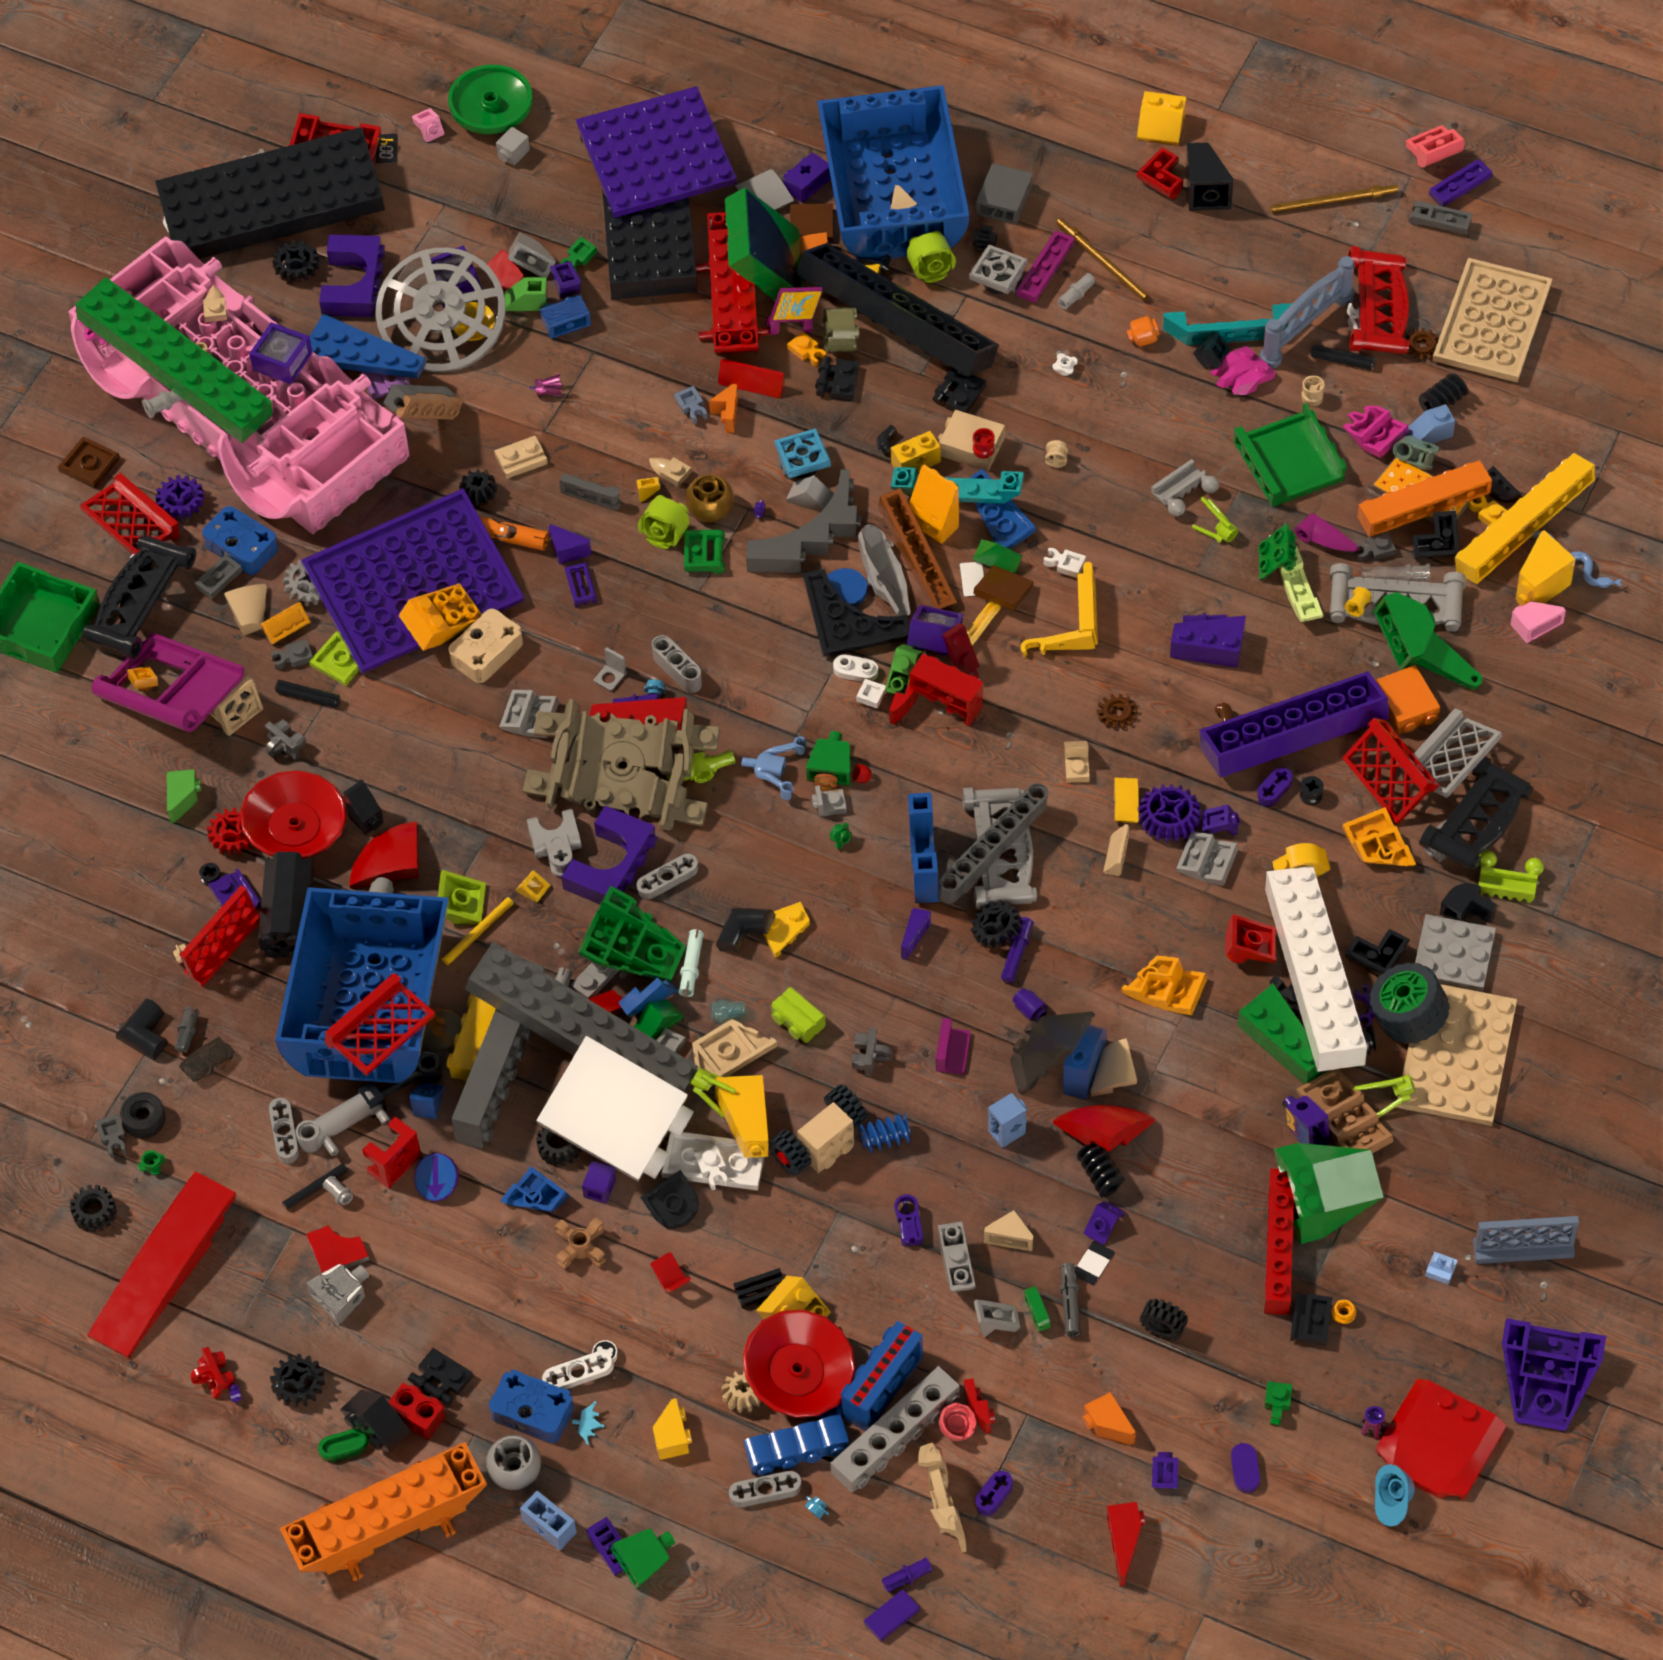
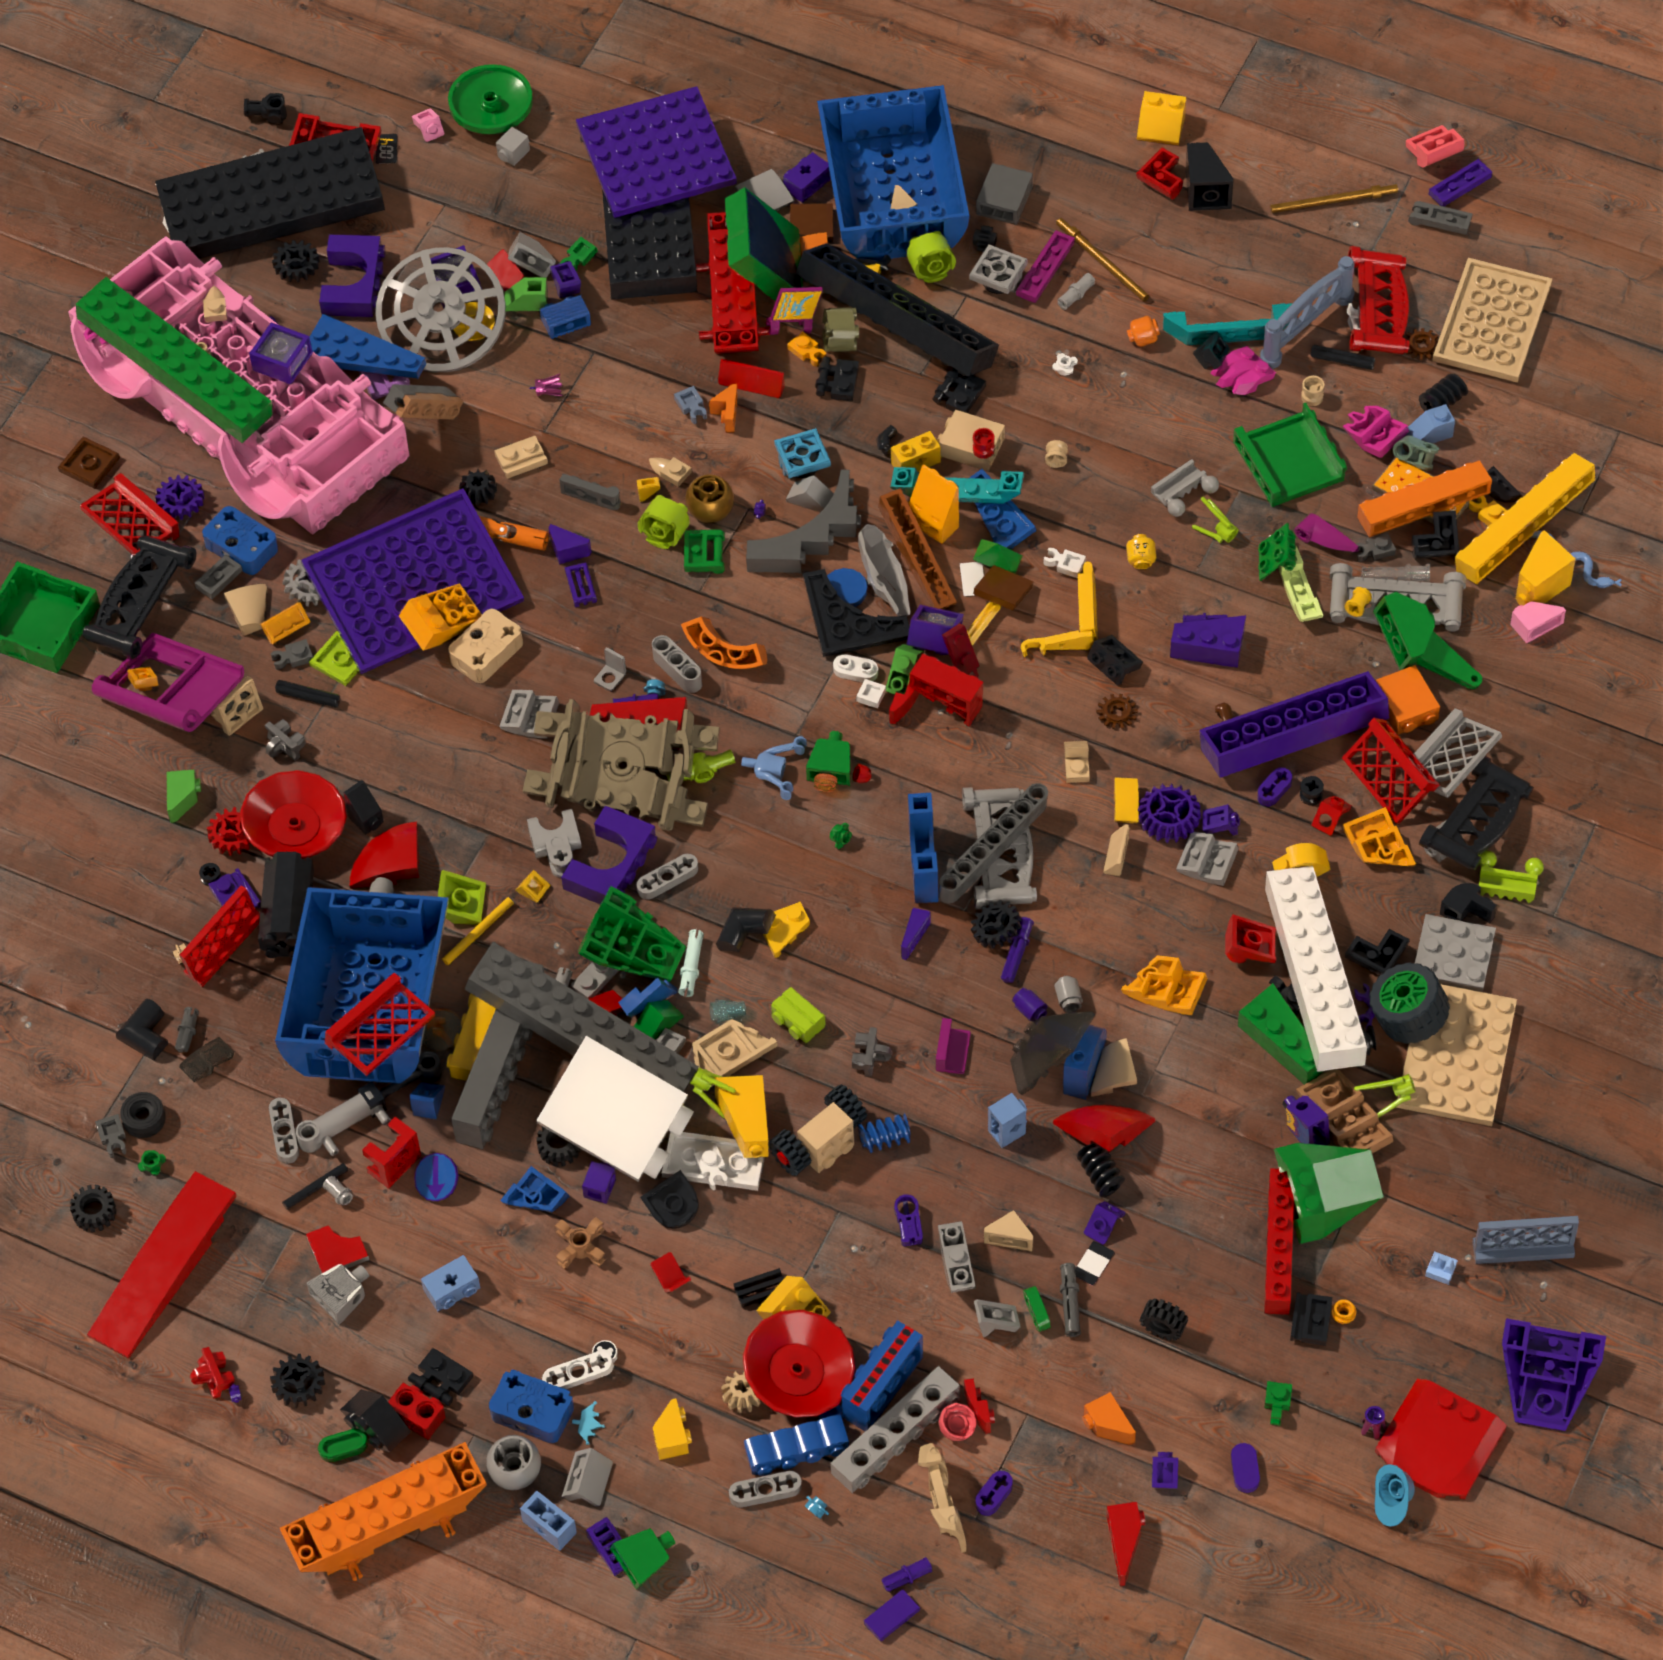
(161, 402): light grey pin -> none
(271, 108): none -> black connector
(450, 1283): none -> medium blue brick
(587, 1477): none -> light grey panel
(719, 651): none -> orange brick
(829, 802): light grey bracket -> none
(1068, 994): none -> light grey brick
(1113, 658): none -> black bracket
(1141, 551): none -> yellow head
(1334, 807): none -> red bracket

